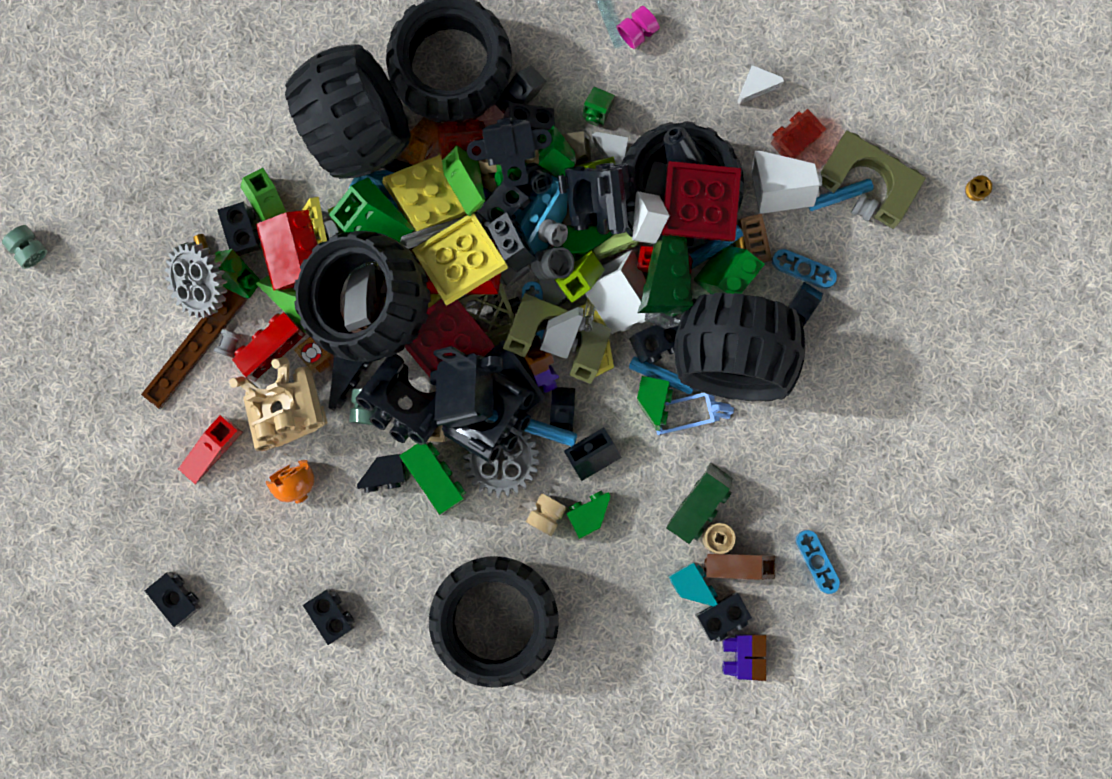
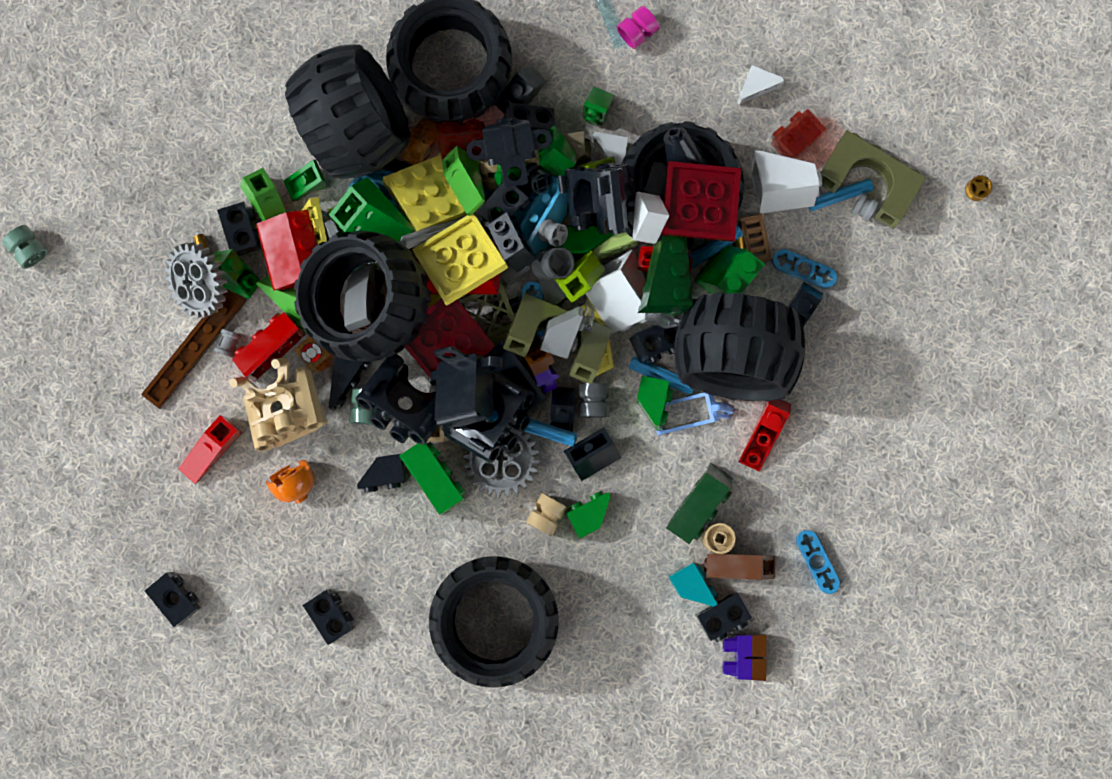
(305, 181): none -> green slope
(594, 400): none -> dark grey wheel
(765, 433): none -> red slope

